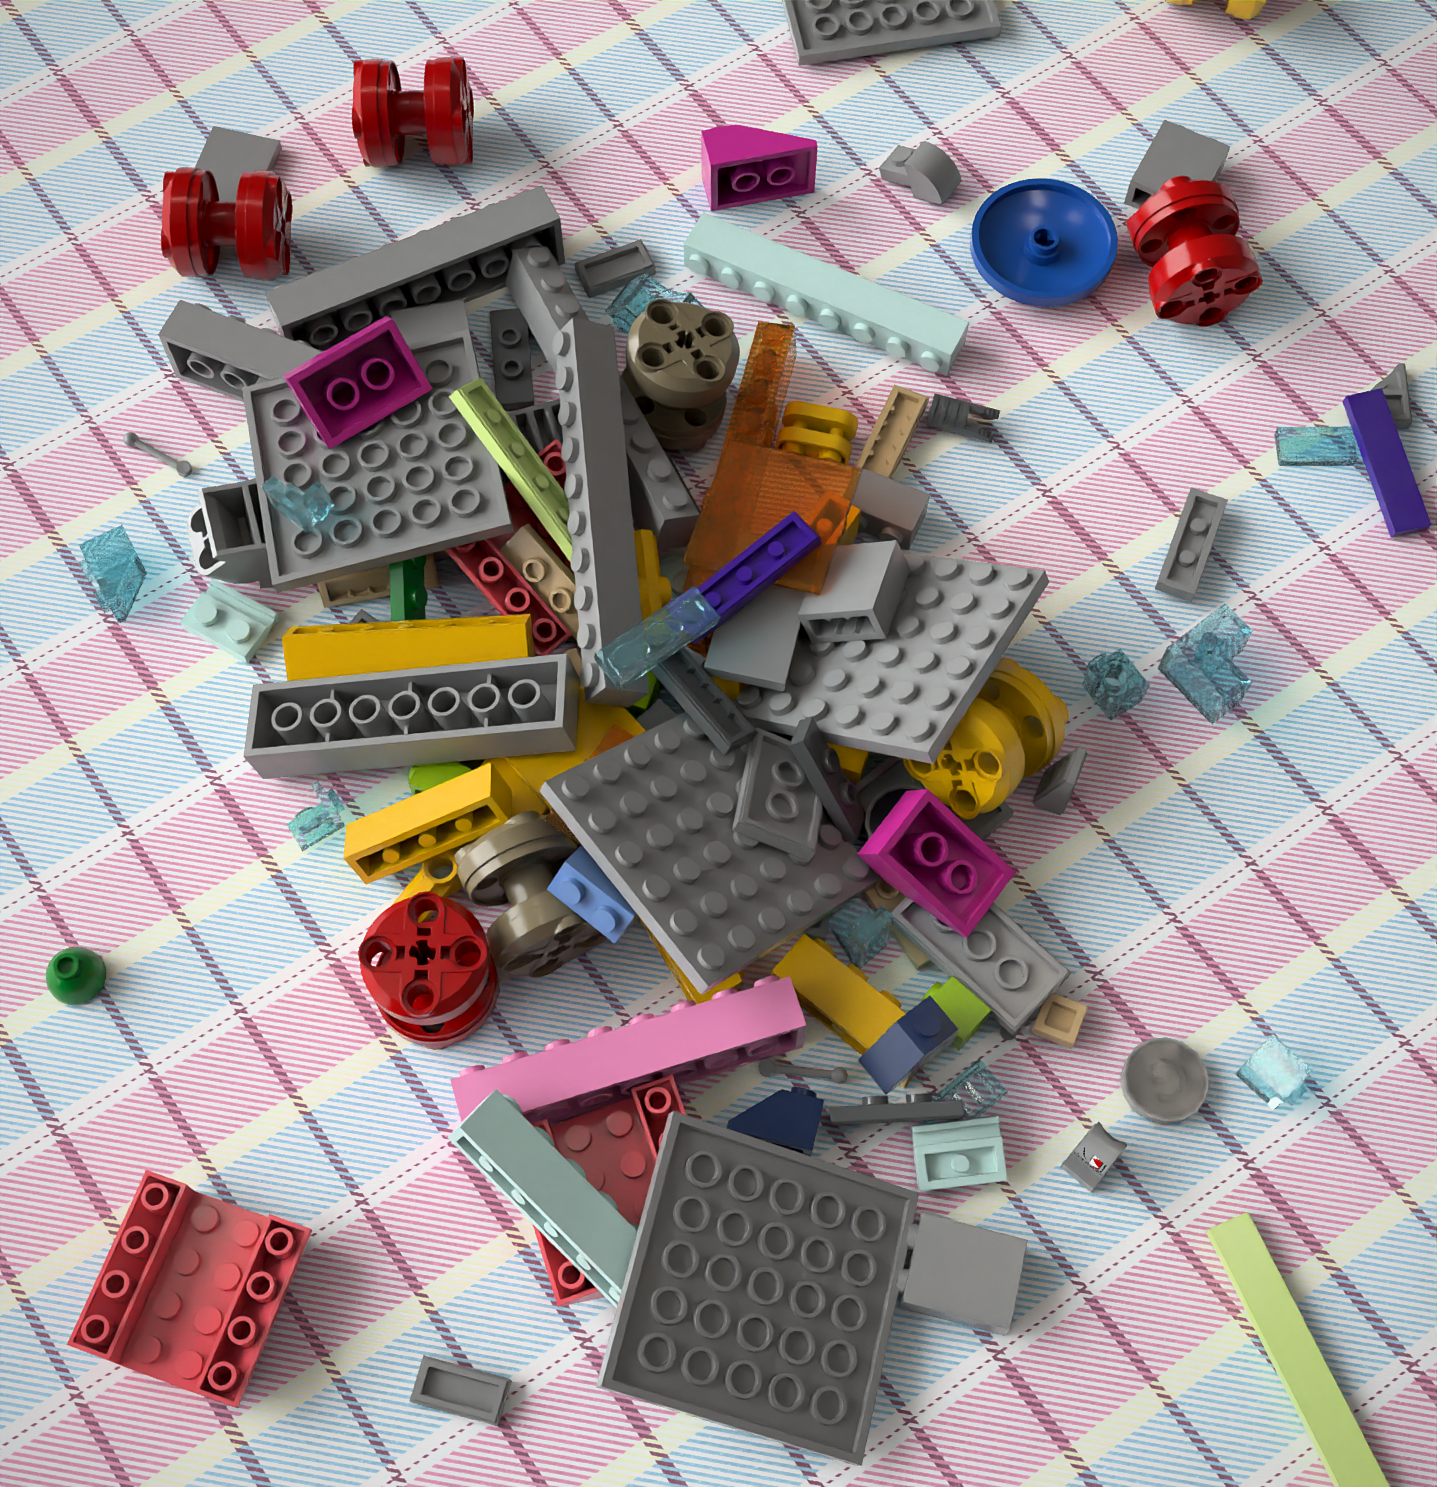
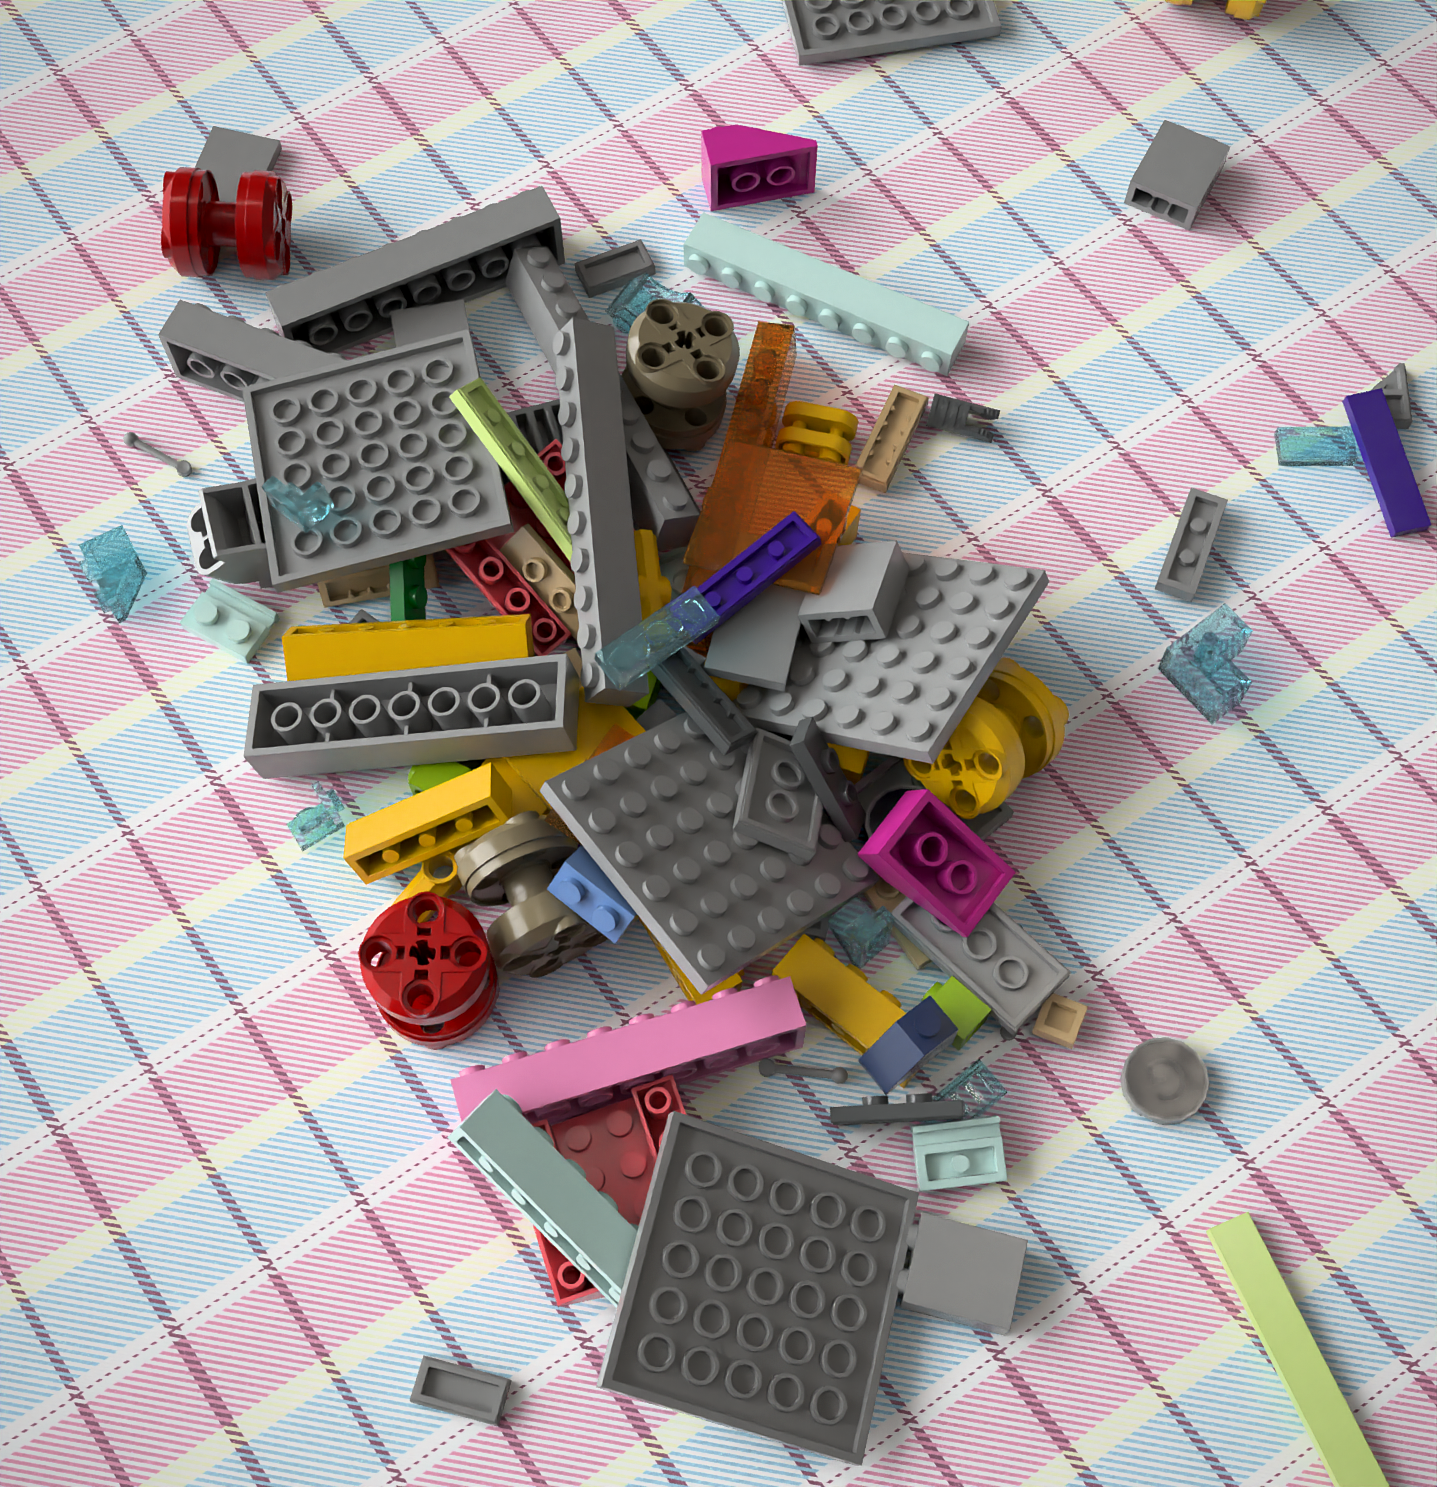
(75, 975): green brick -> none
(190, 1289): coral slope -> none
(358, 382): dark pink slope -> none
(386, 113): red wheel -> none
(511, 359): dark grey plate -> none
(783, 1119): dark blue slope -> none
(889, 508): light grey brick -> none
(924, 169): light grey brick -> none
(1043, 242): blue dish -> none
(1059, 782): light grey slope -> none
(1093, 1157): light grey leg -> none
(1110, 698): clear light blue brick -> none
(1193, 251): red wheel -> none
(1275, 1073): clear light blue brick -> none

